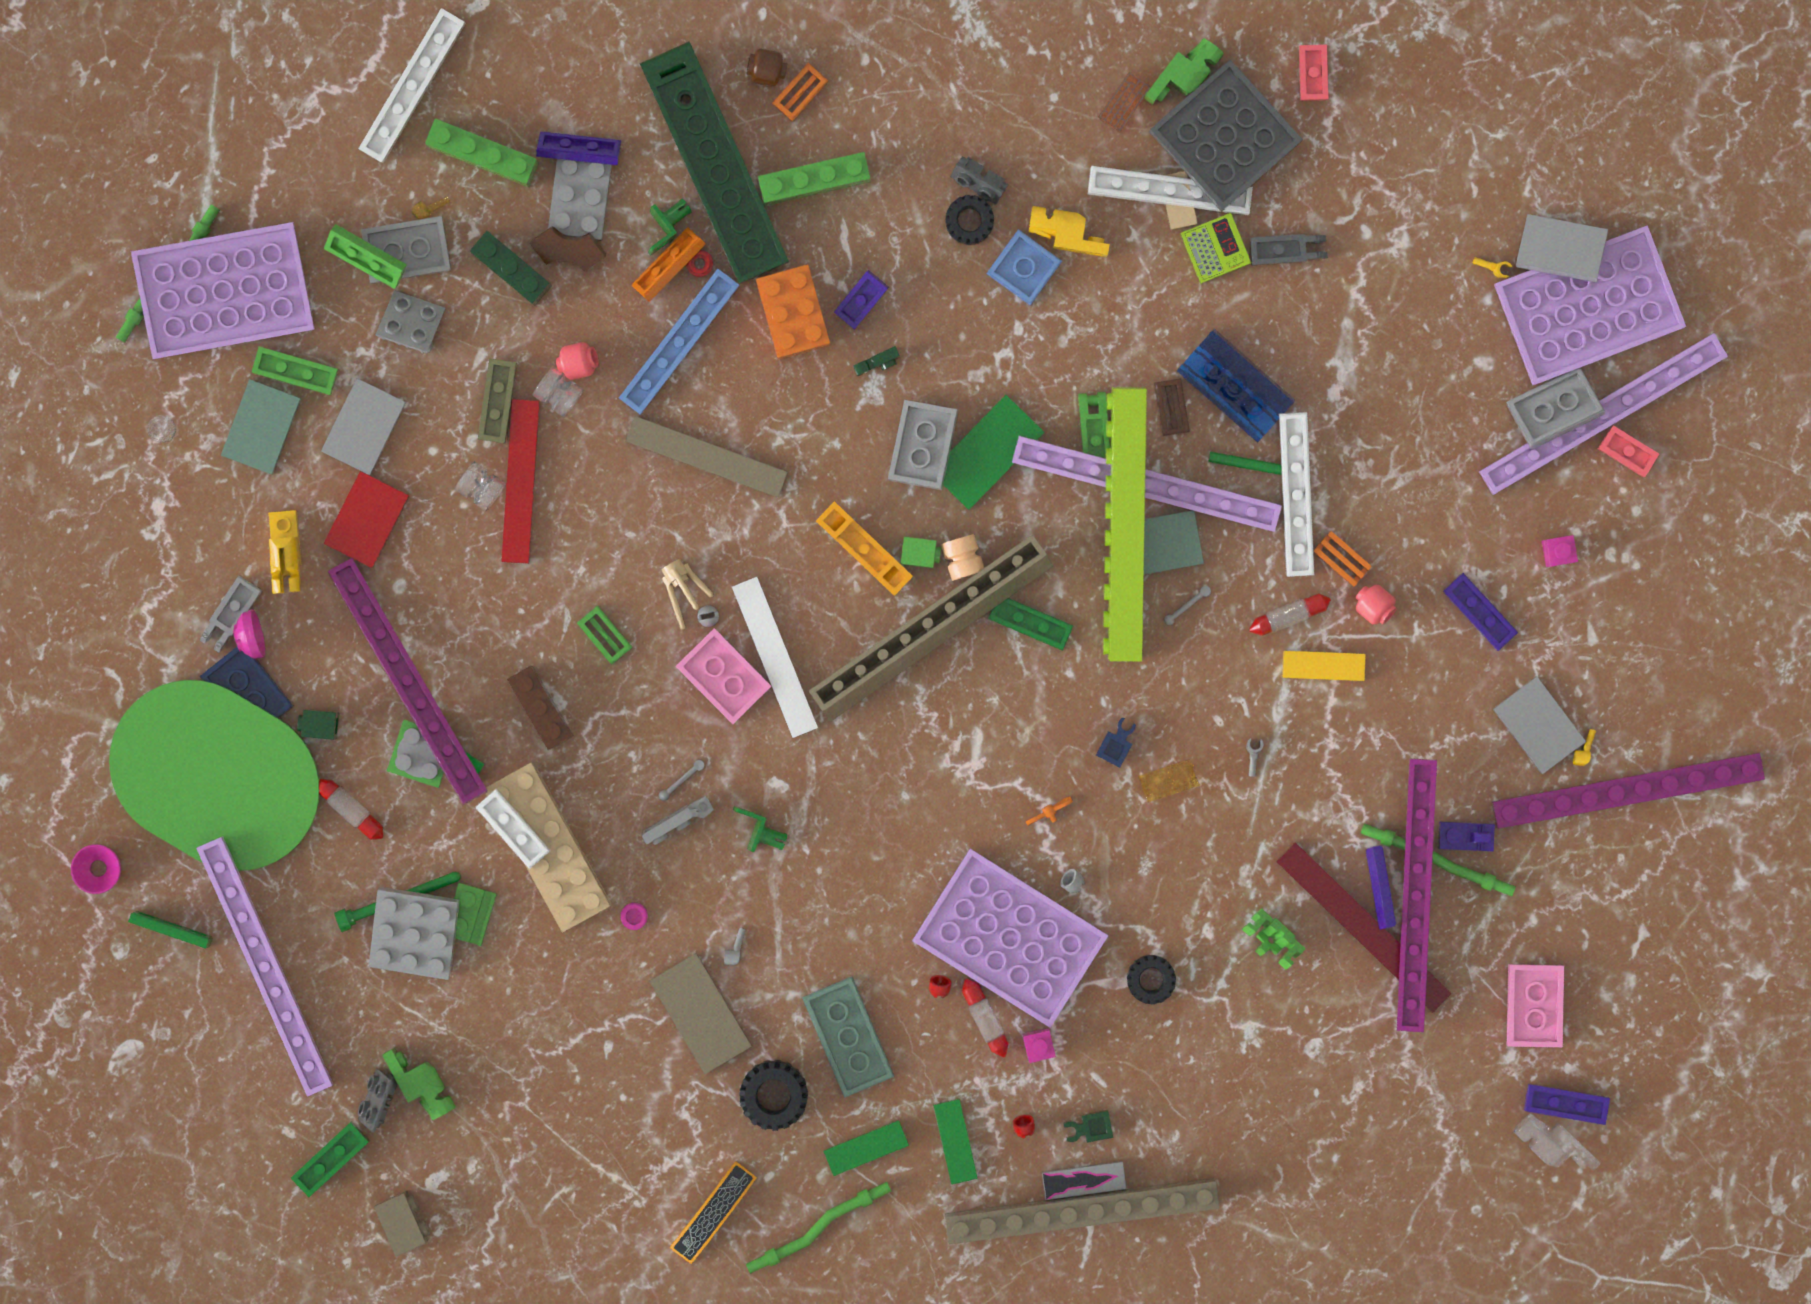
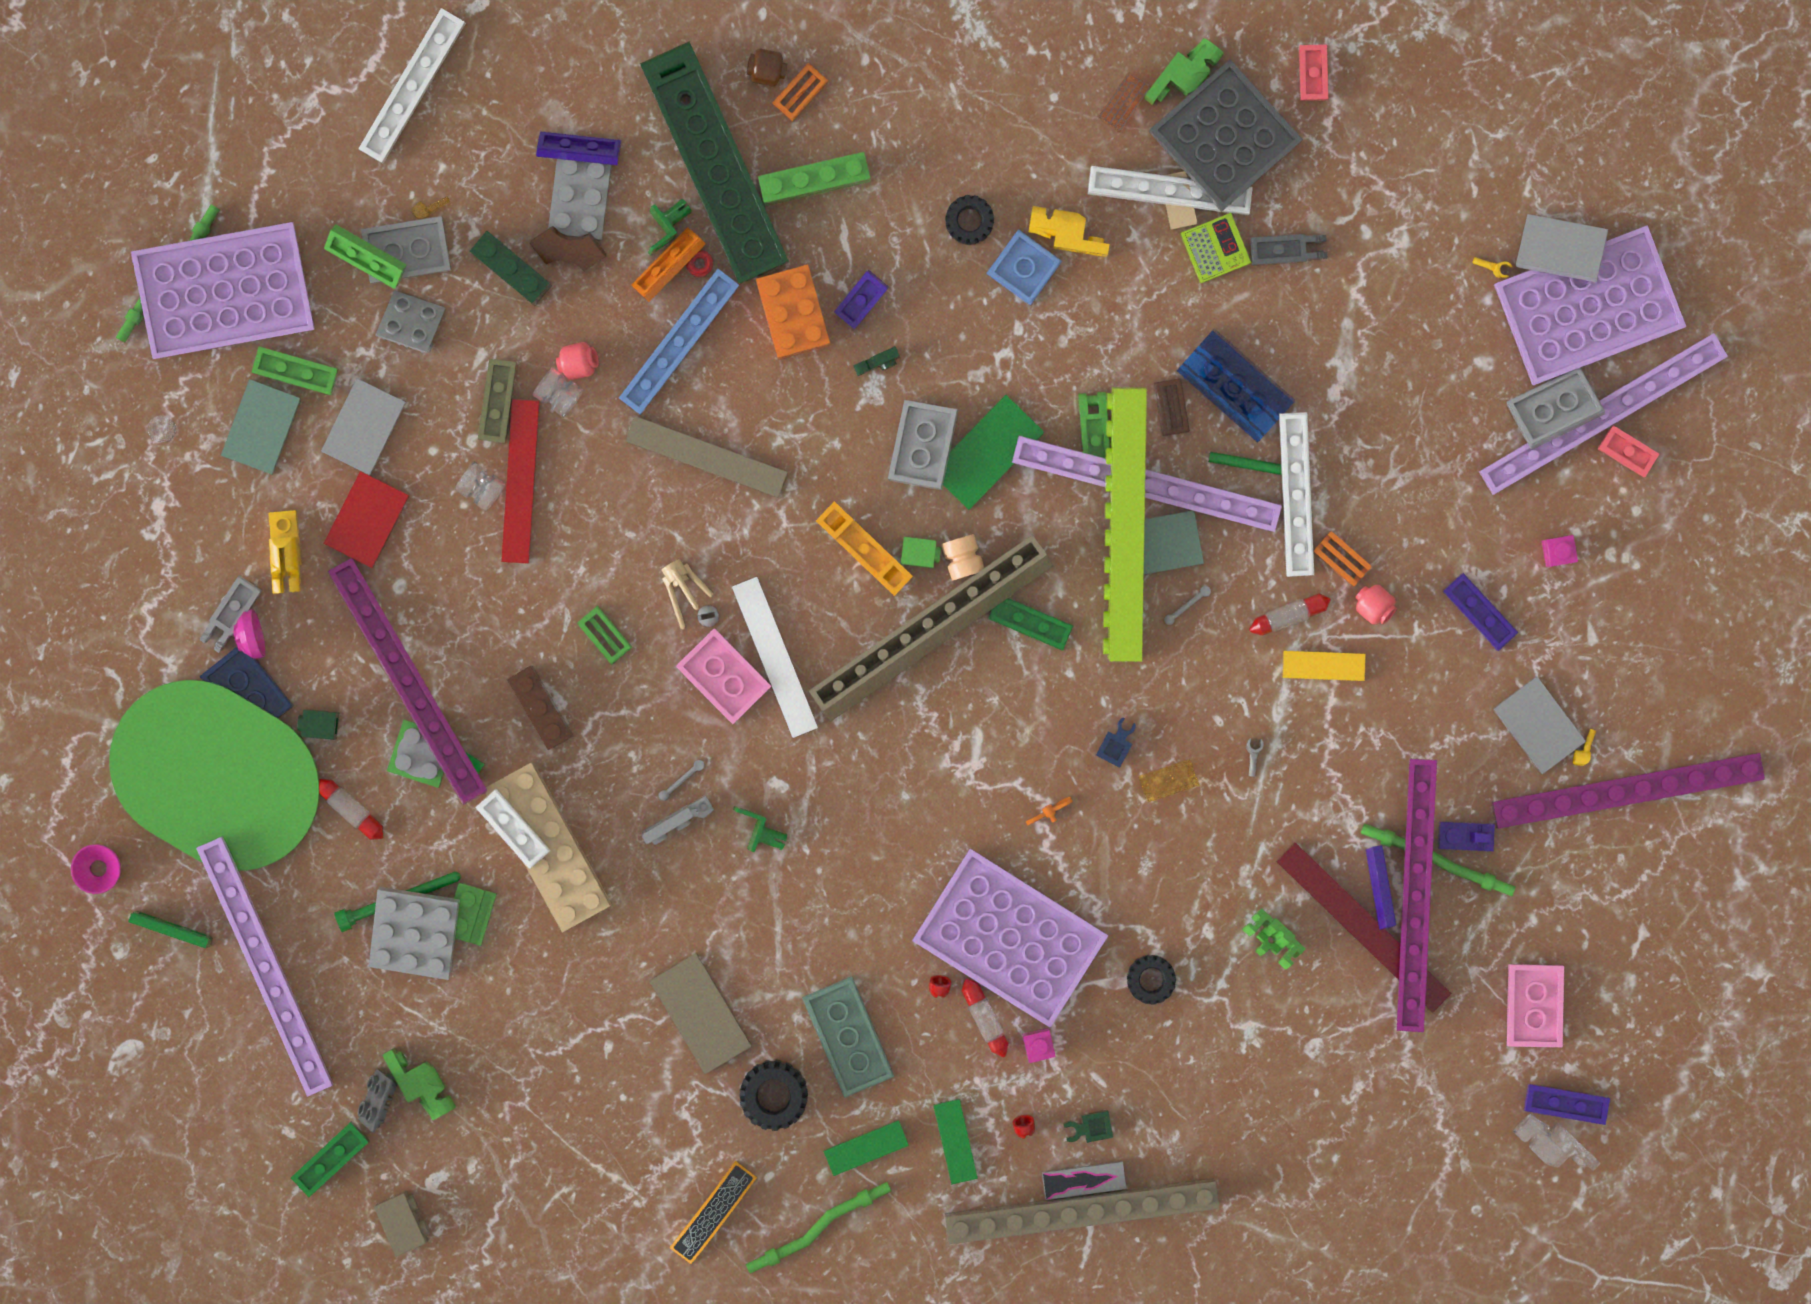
(482, 152): bright green brick -> none
(634, 916): dark pink tile -> none
(732, 957): light grey hand -> none
(968, 175): dark grey hinge -> none
(1072, 881): light grey hinge -> none

